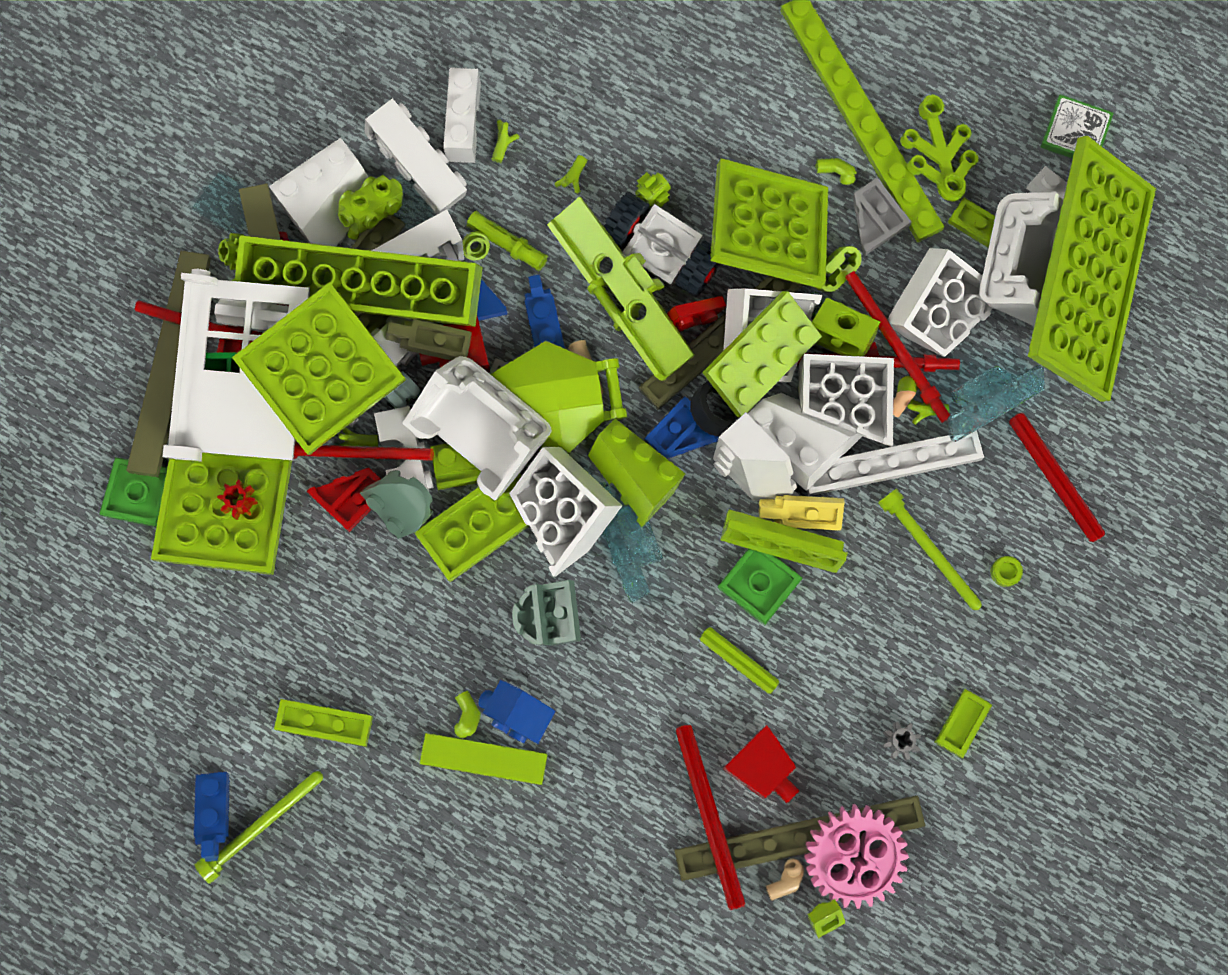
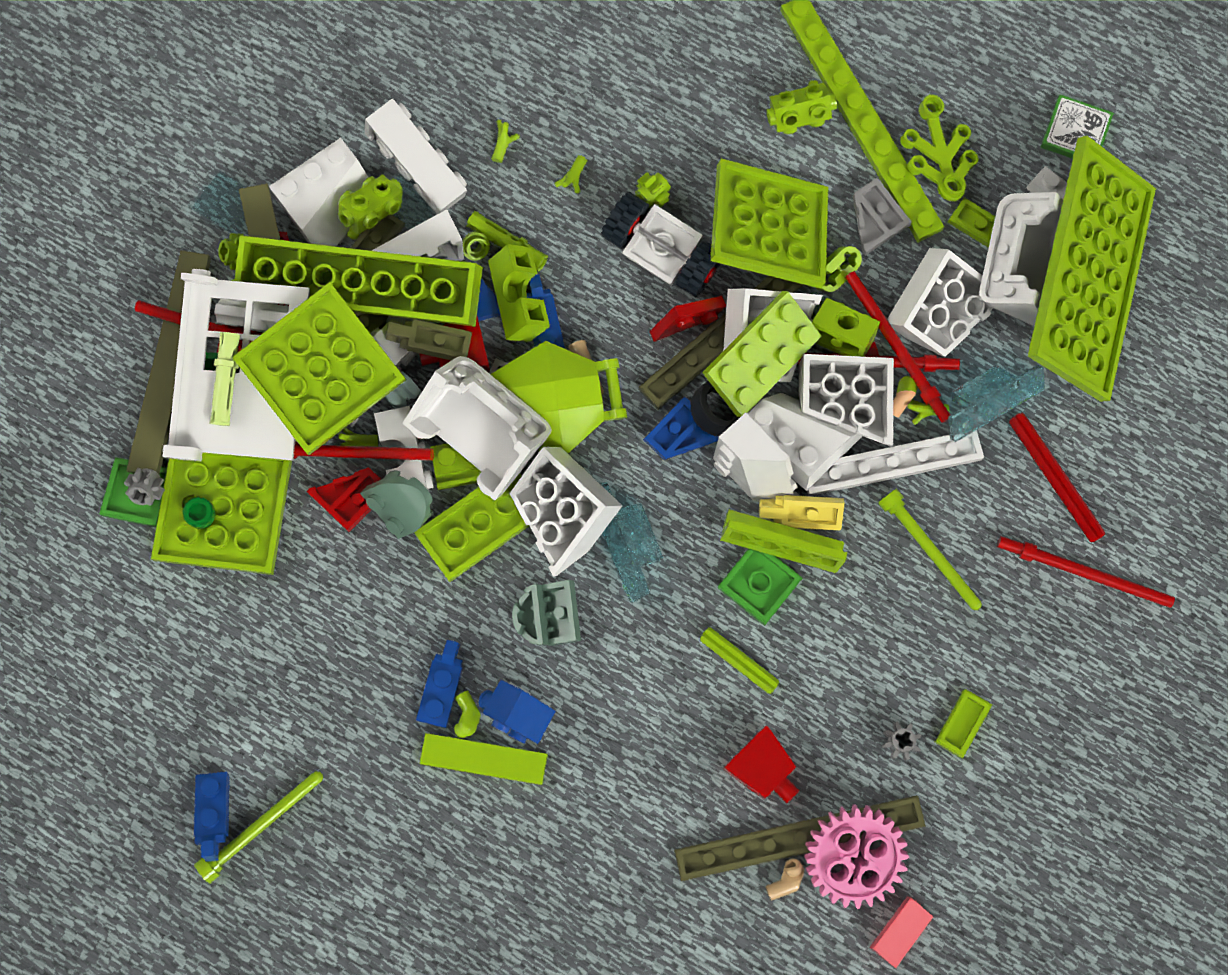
(144, 486): none -> light grey gear
(199, 513): none -> green tile
(224, 379): none -> yellowish green pin
(242, 506): red gear -> none
(323, 723): lime plate -> none
(441, 687): none -> blue hinge
(461, 109): white arch -> none
(511, 272): none -> lime arch
(589, 243): lime piece -> none
(635, 469): lime wedge -> none
(710, 817): red axle -> none
(801, 107): none -> lime brick
(826, 917): lime plate -> none
(839, 166): lime arm -> none
(901, 931): none -> coral slope
(1006, 571): lime tile -> none
(1029, 552): none -> red bar

